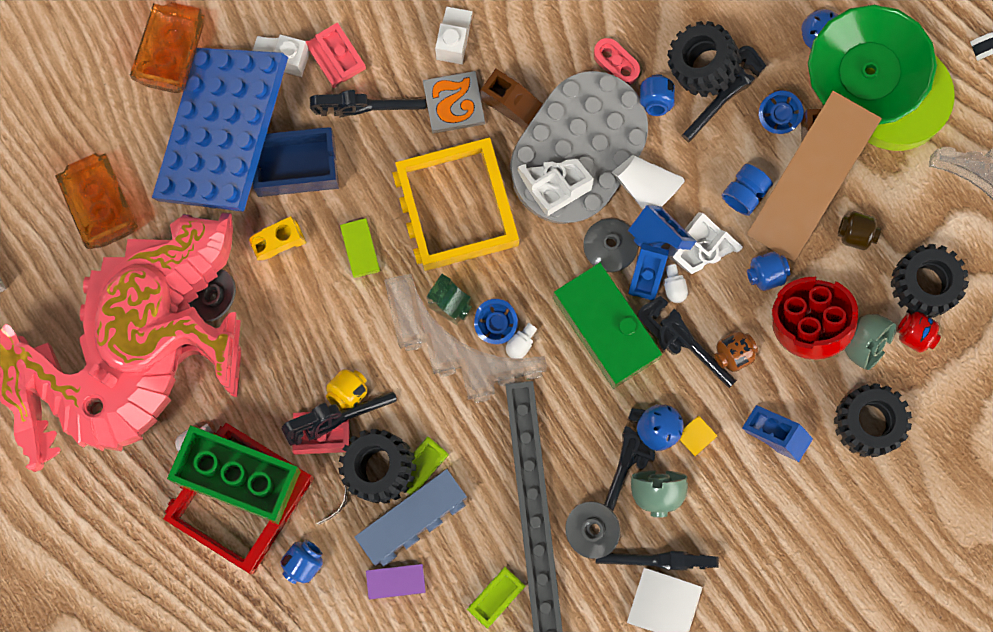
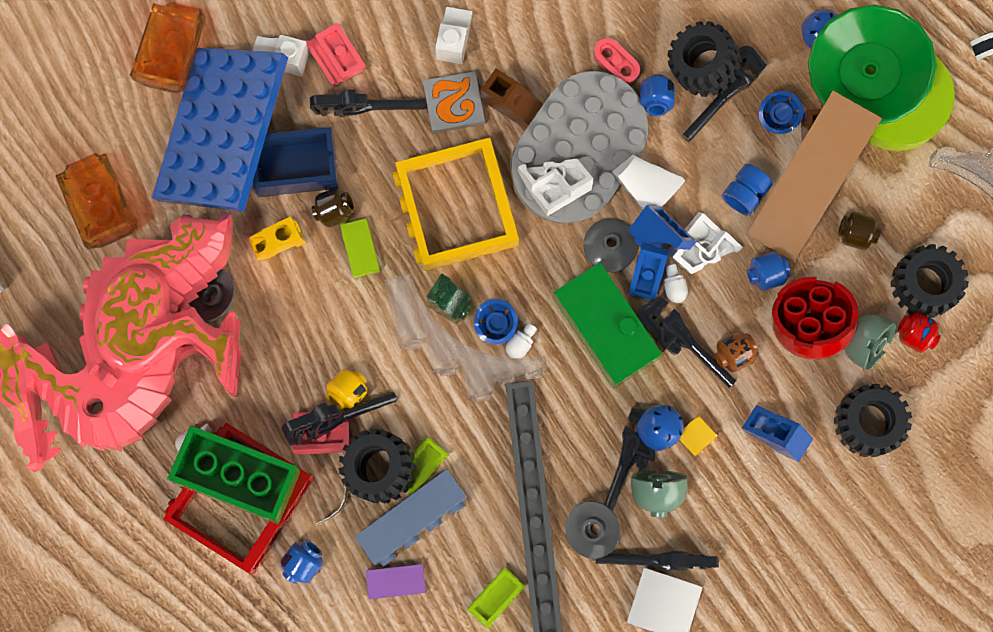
(333, 207): none -> dark brown head

